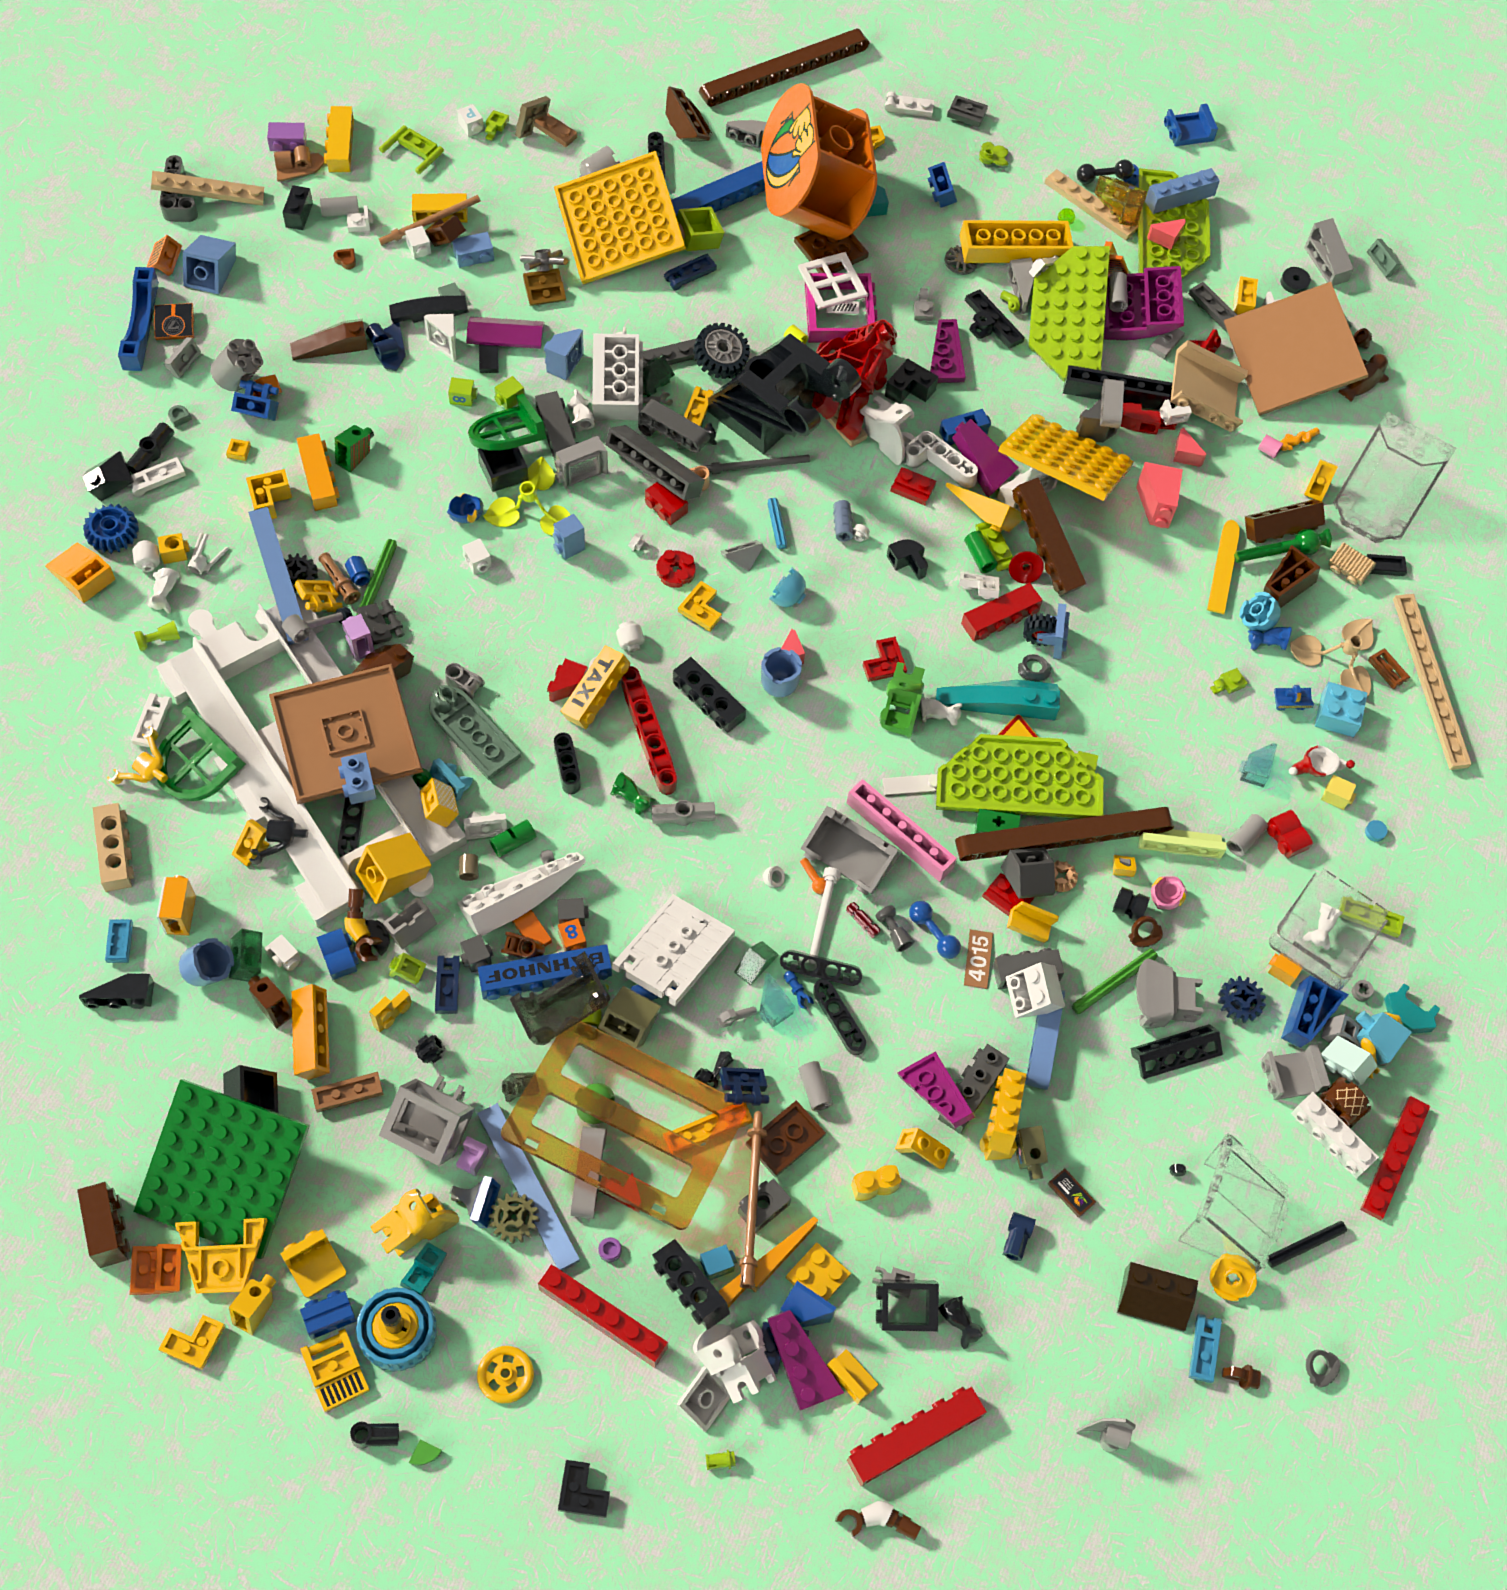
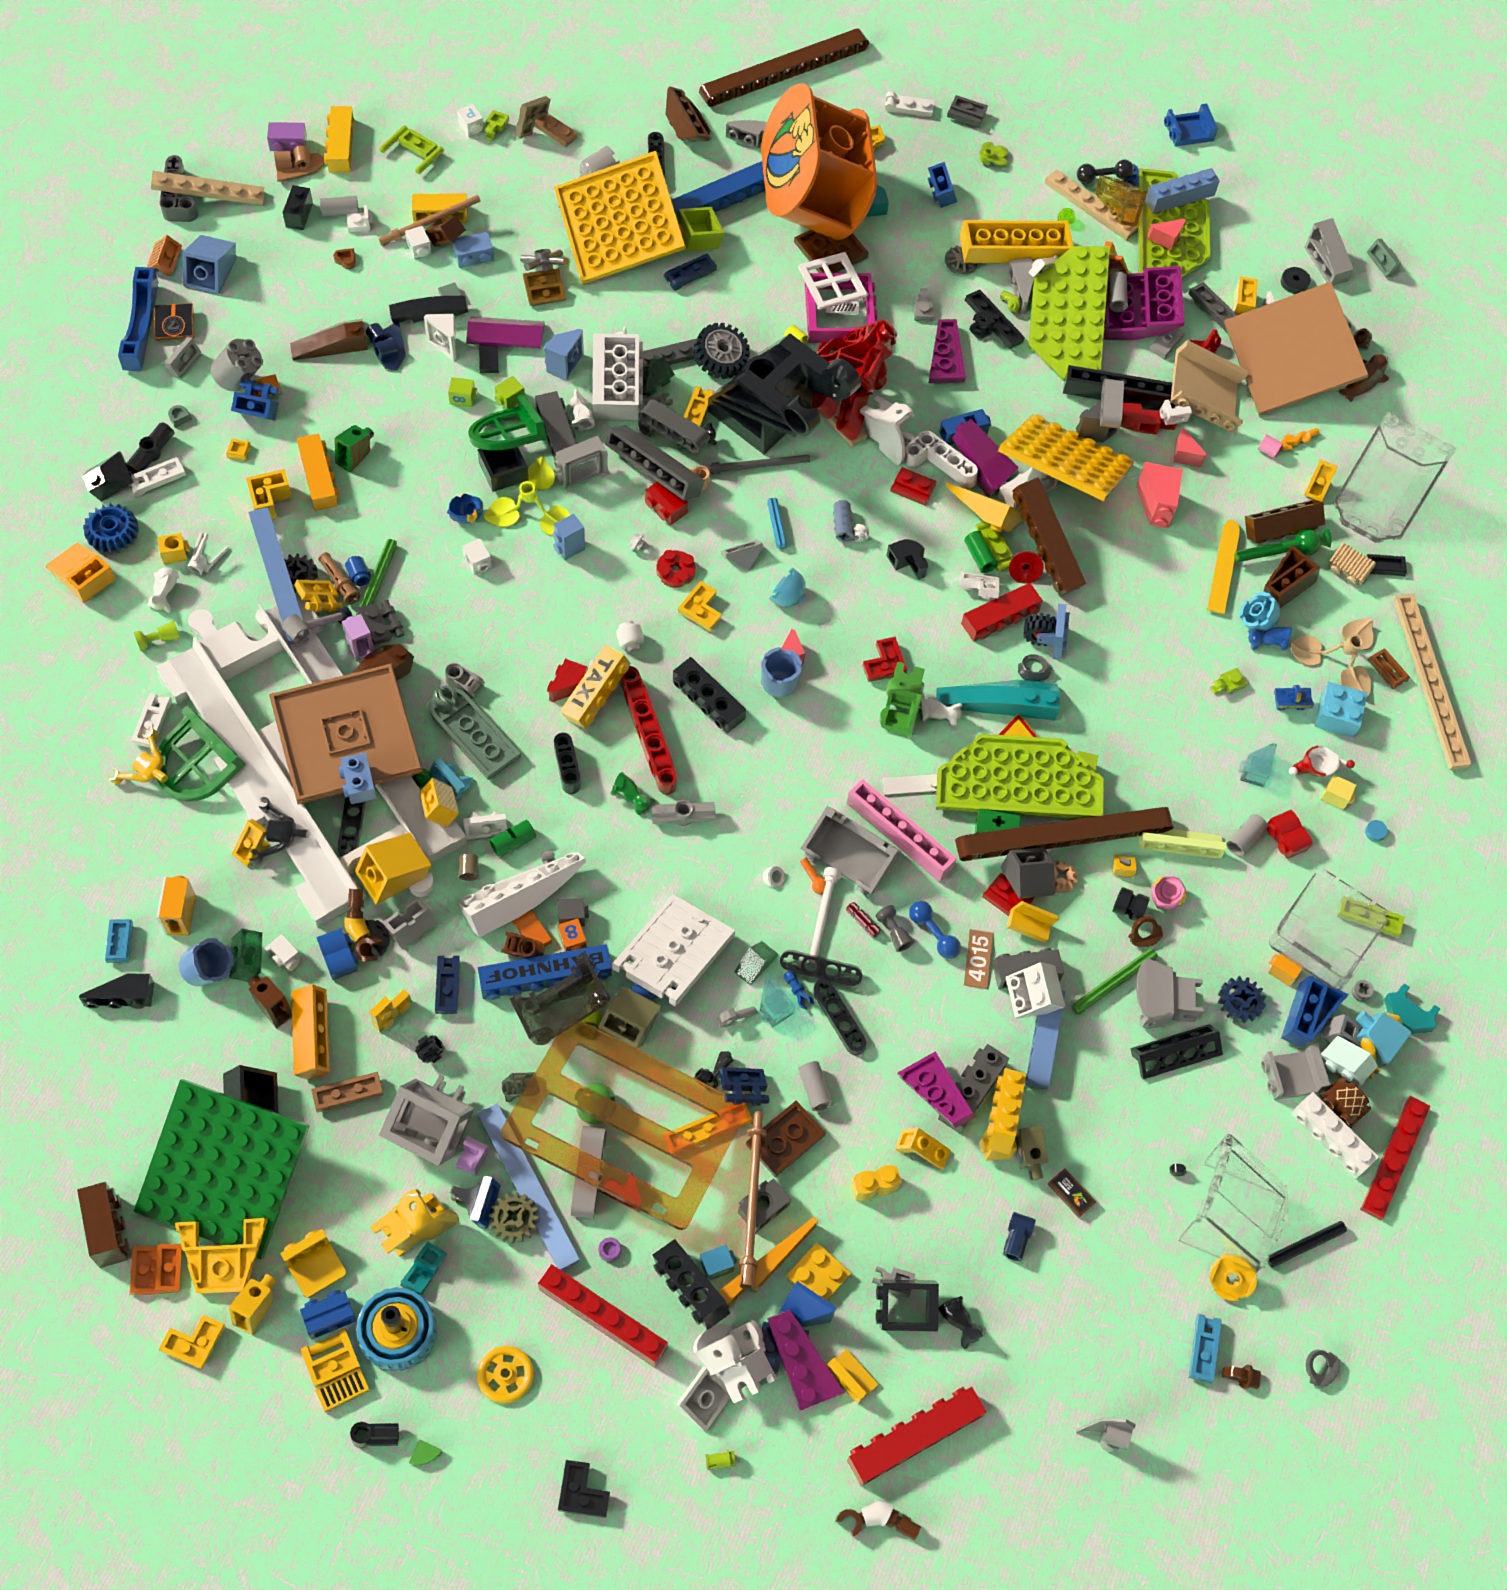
(104, 818): tan brick -> none
(146, 555): white head -> none
(407, 968): lime bracket -> none
(475, 953): dark grey brick -> none
(911, 379): black brick -> none
(1157, 1296): dark brown slope -> none
(1326, 922): white animal -> none

